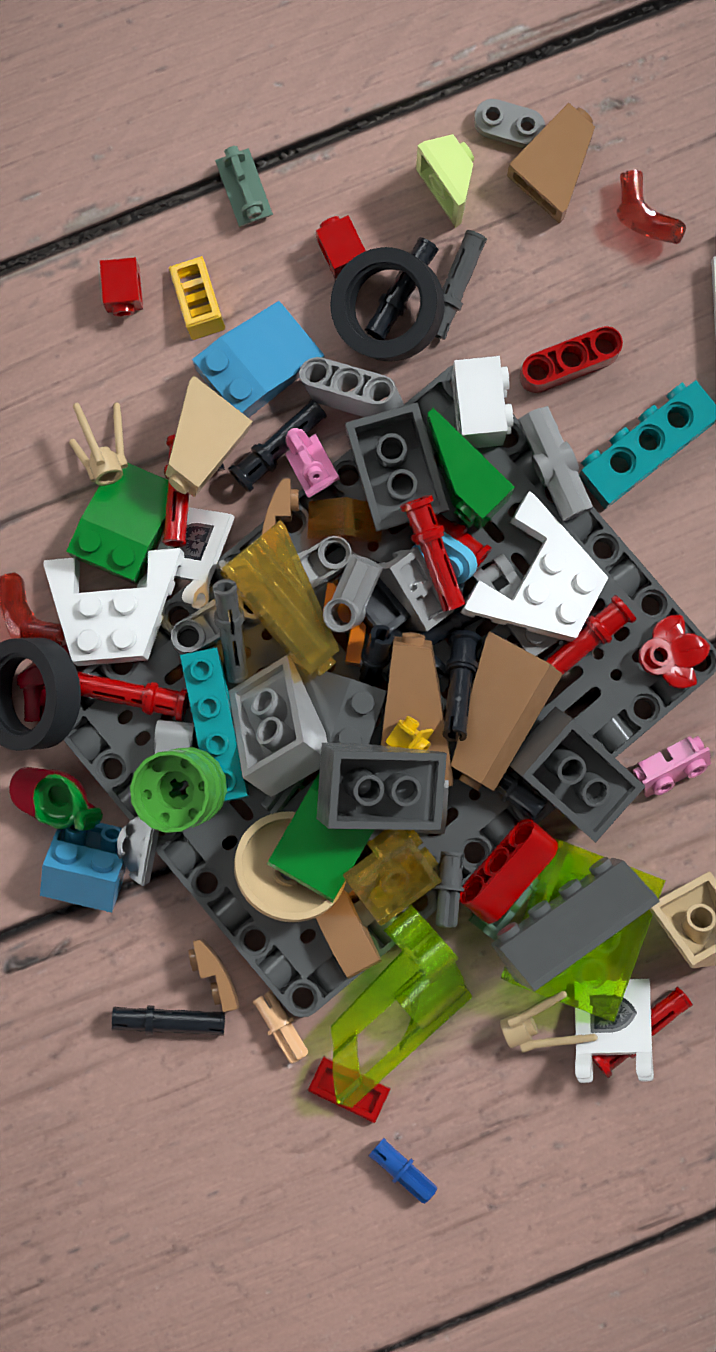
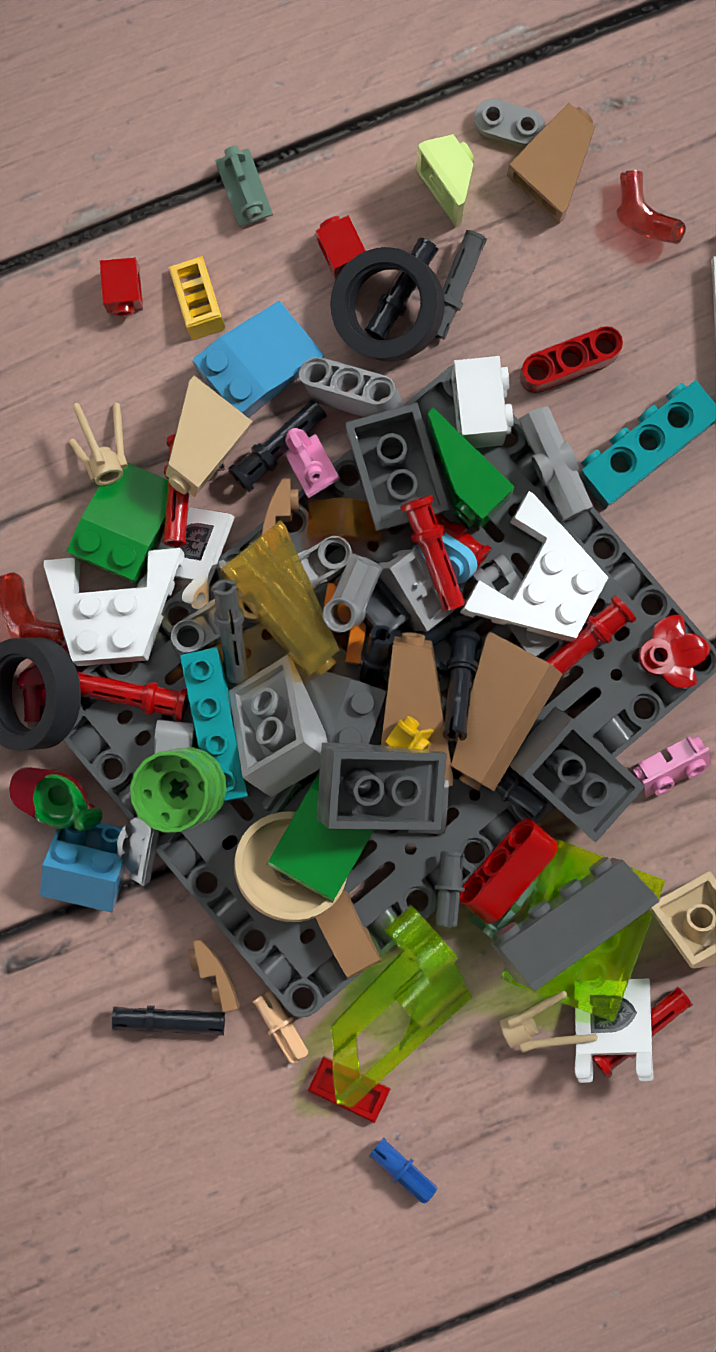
(393, 873): clear yellow plate -> none

